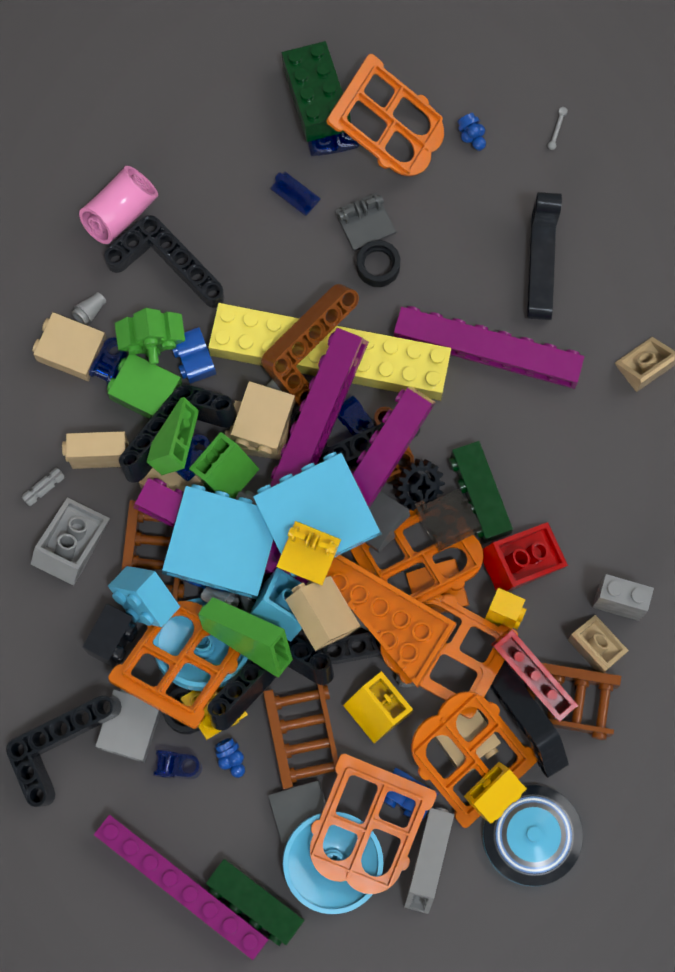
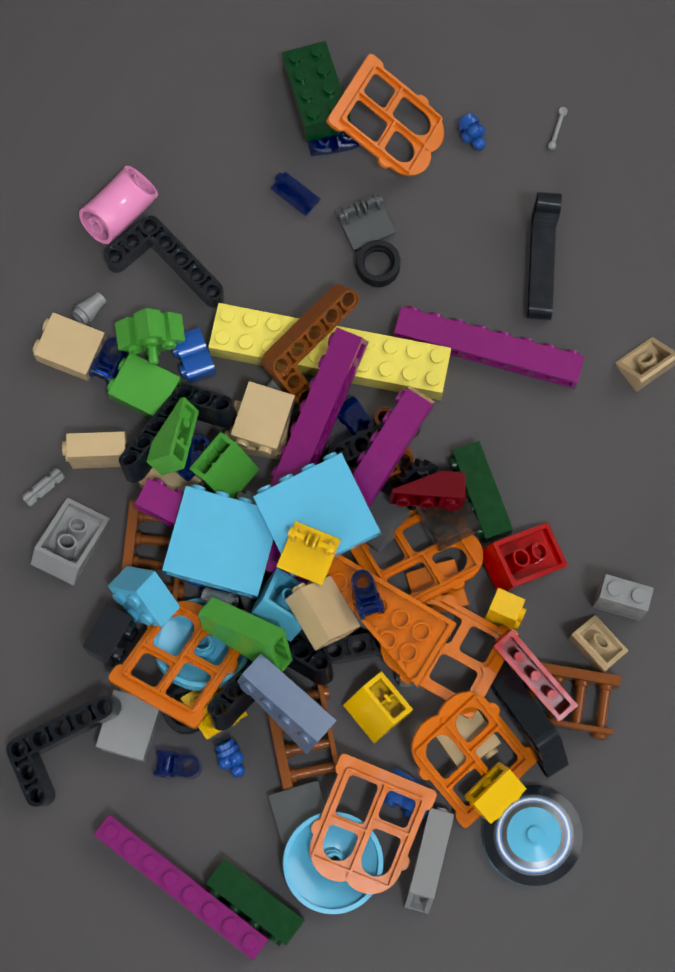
(286, 703): none -> sand blue wedge
(367, 599): none -> clear blue piece
(436, 490): none -> dark red slope

